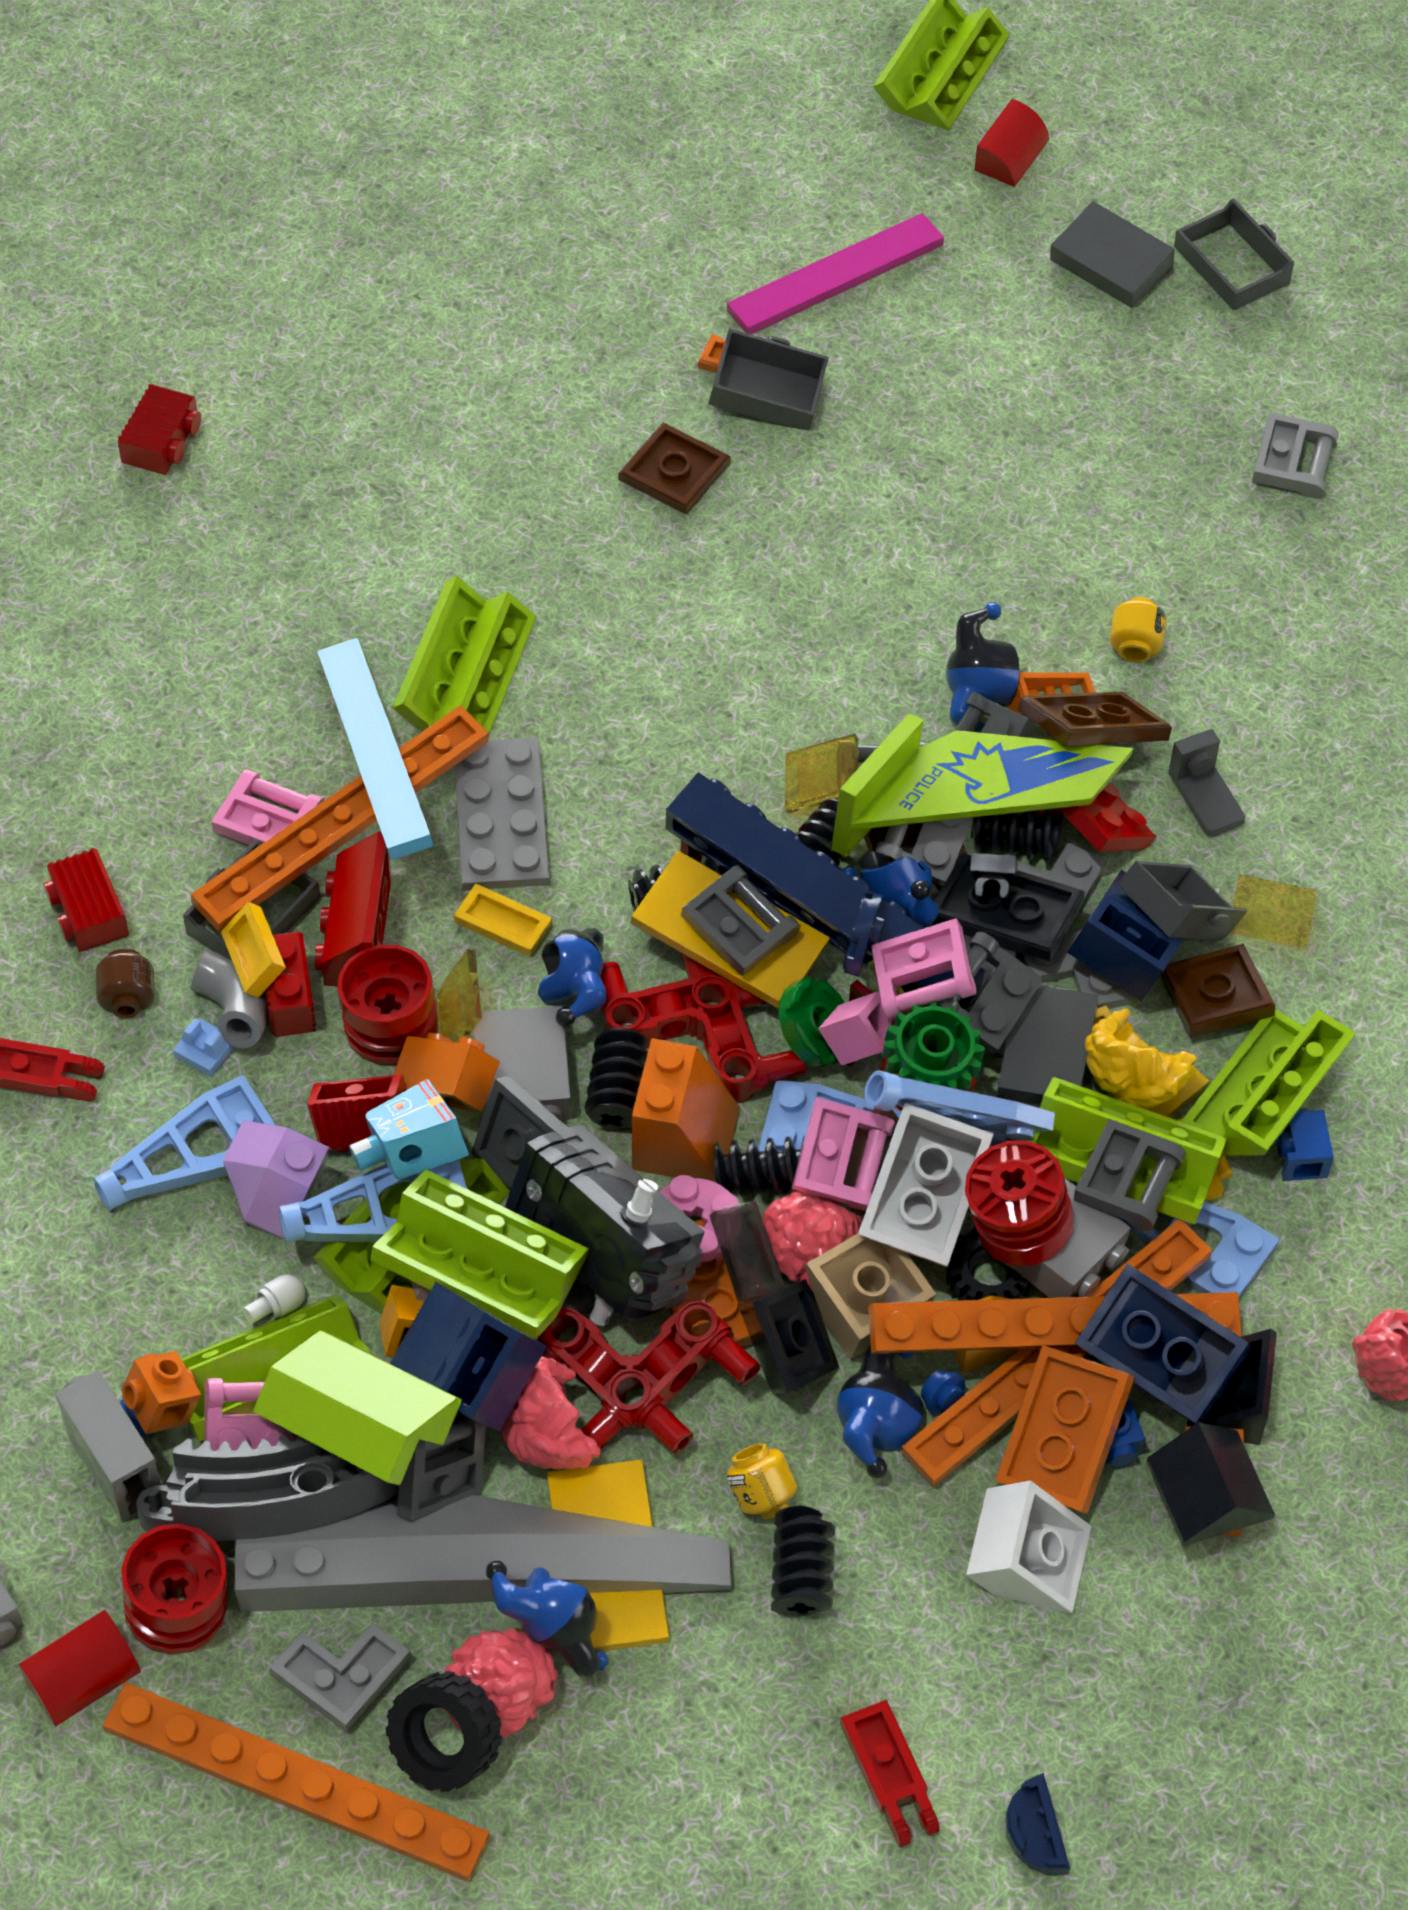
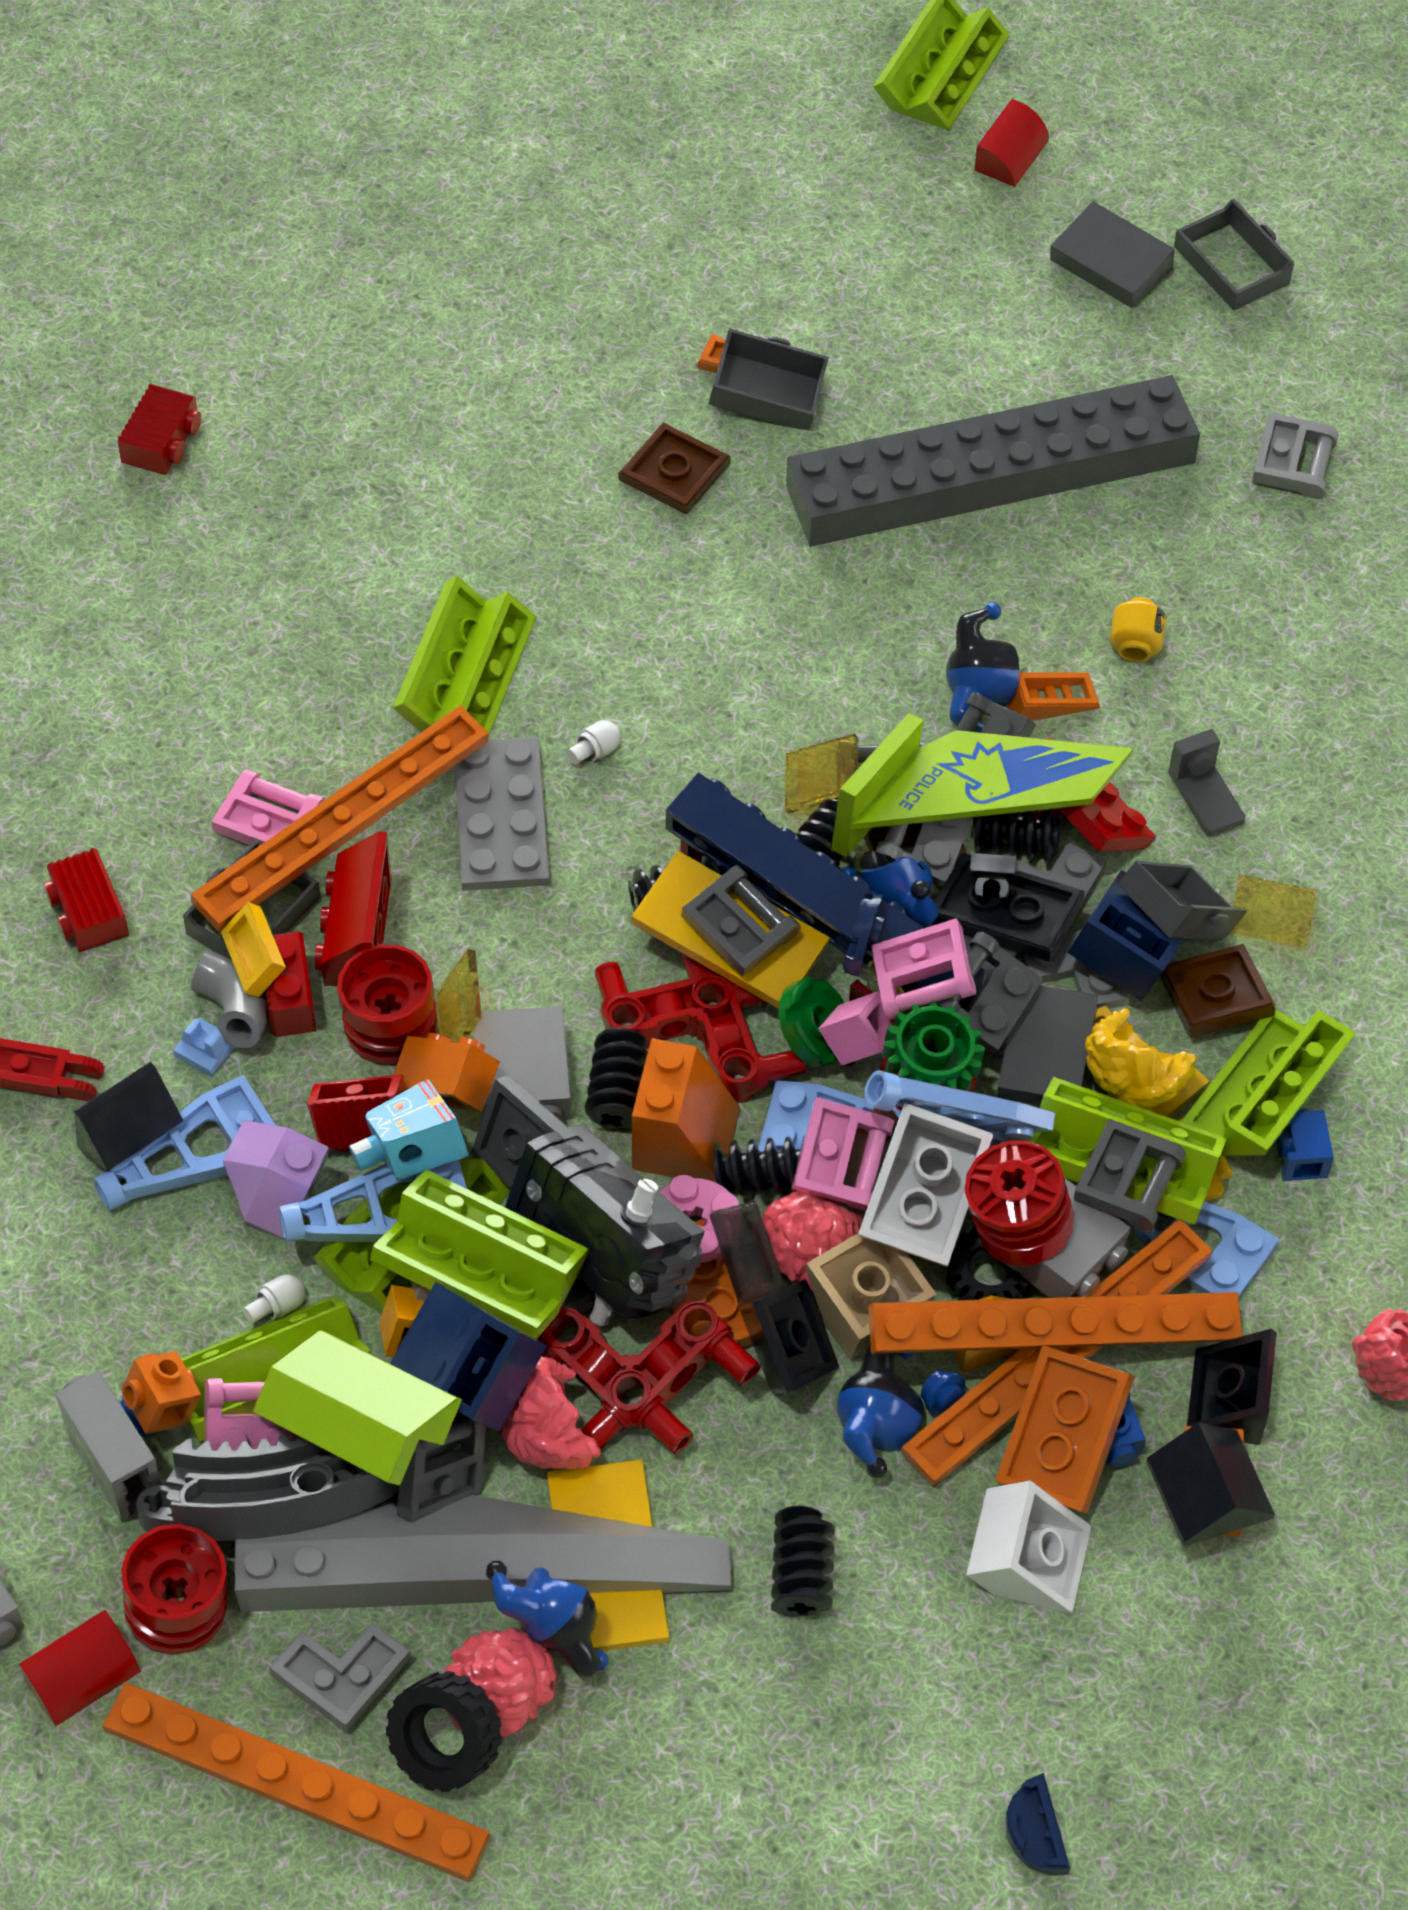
(125, 983): reddish brown head -> none
(125, 1118): none -> black slope
(375, 750): tile -> none
(503, 920): yellow tile -> none
(573, 972): blue piece -> none
(599, 738): none -> white cylinder
(761, 1480): yellow head -> none
(835, 274): dark pink tile -> none
(889, 1768): red hinge -> none
(991, 460): none -> dark grey brick
(1094, 718): reddish brown tile -> none
(1164, 1344): dark blue slope -> none

